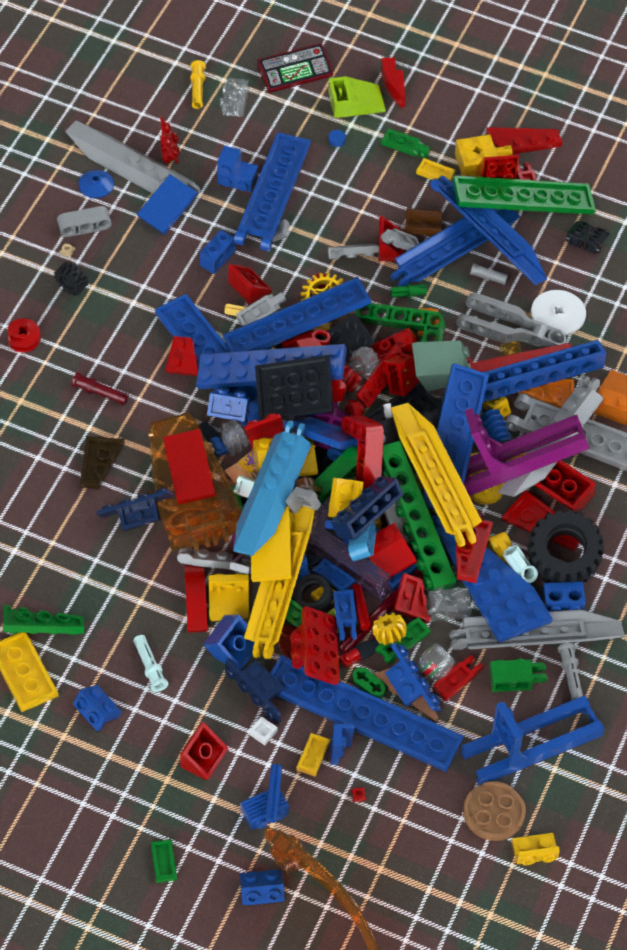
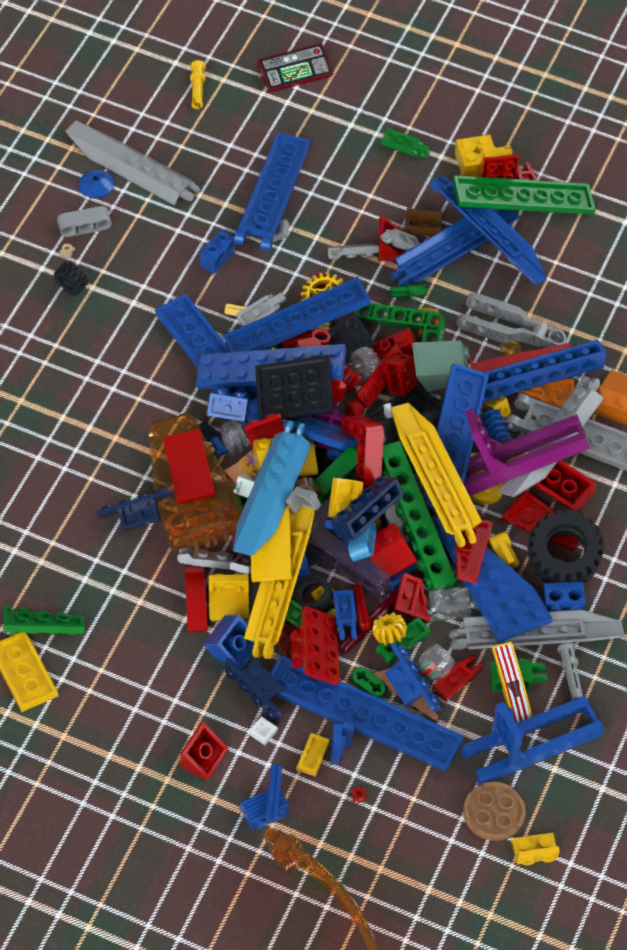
(23, 335): red piece -> none
(92, 386): dark red pin -> none
(96, 706): blue bracket -> none
(98, 459): dark brown wing -> none
(152, 669): light aqua pin -> none
(163, 861): green tile -> none
(167, 204): blue tile -> none
(169, 143): red hinge -> none
(182, 357): red wing -> none
(234, 97): clear brick -> none
(234, 172): blue brick -> none
(247, 283): red slope -> none
(262, 887): blue bracket -> none
(334, 575): blue plate -> none
(337, 138): blue tile -> none
(354, 97): lime slope -> none
(359, 652): piece -> none
(393, 80): red slope -> none
(434, 170): yellow plate -> none
(488, 274): light grey pin -> none
(512, 681): none -> slope
(519, 563): light aqua piece -> none
(525, 139): red wing -> none
(553, 301): white piece -> none
(584, 232): black hinge -> none

